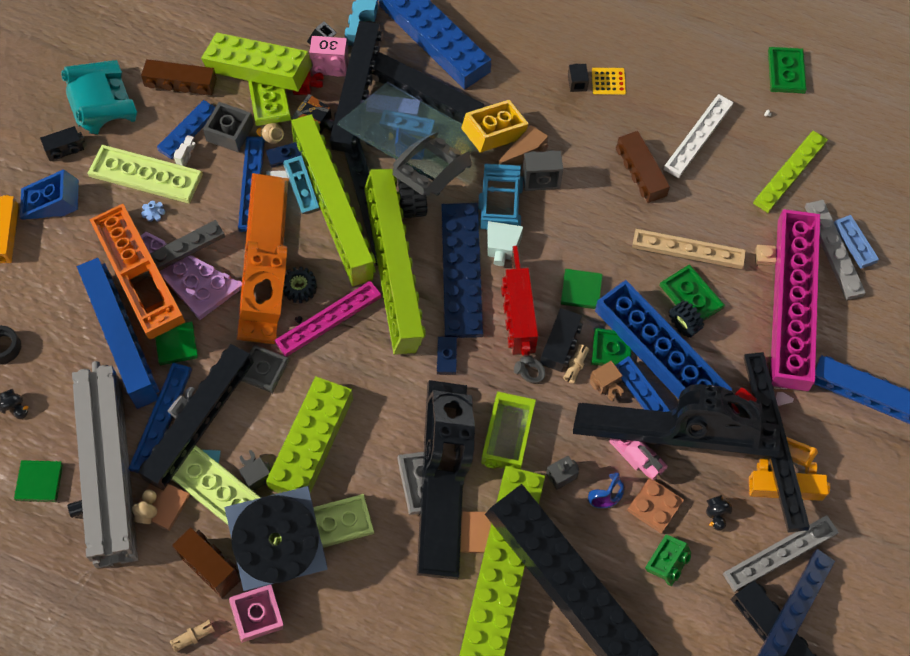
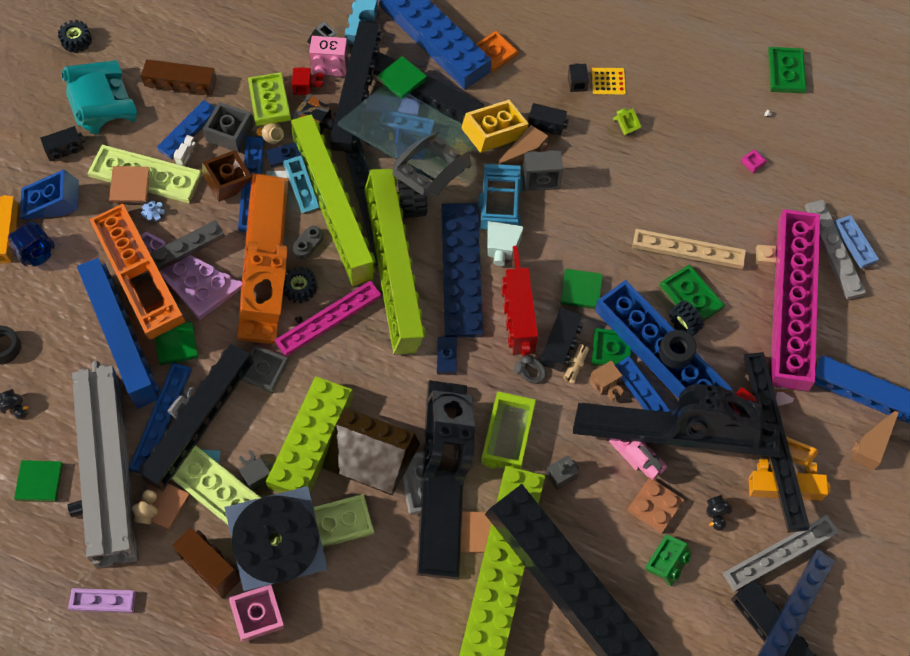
(31, 244): none -> clear blue brick
(77, 42): none -> black bush
(102, 600): none -> lavender tile
(129, 184): none -> nougat tile
(192, 636): tan pin -> none
(225, 175): none -> reddish brown slope
(257, 61): lime brick -> none
(310, 242): none -> dark grey plate
(370, 451): none -> dark brown slope
(401, 77): none -> green tile
(497, 49): none -> orange tile
(548, 119): none -> black brick
(602, 498): blue piece -> none
(627, 120): none -> lime bracket
(642, 167): reddish brown brick -> none
(680, 338): none -> black tyre
(698, 136): white plate -> none
(753, 161): none -> dark pink tile
(790, 171): lime plate -> none
(872, 446): none -> medium nougat slope

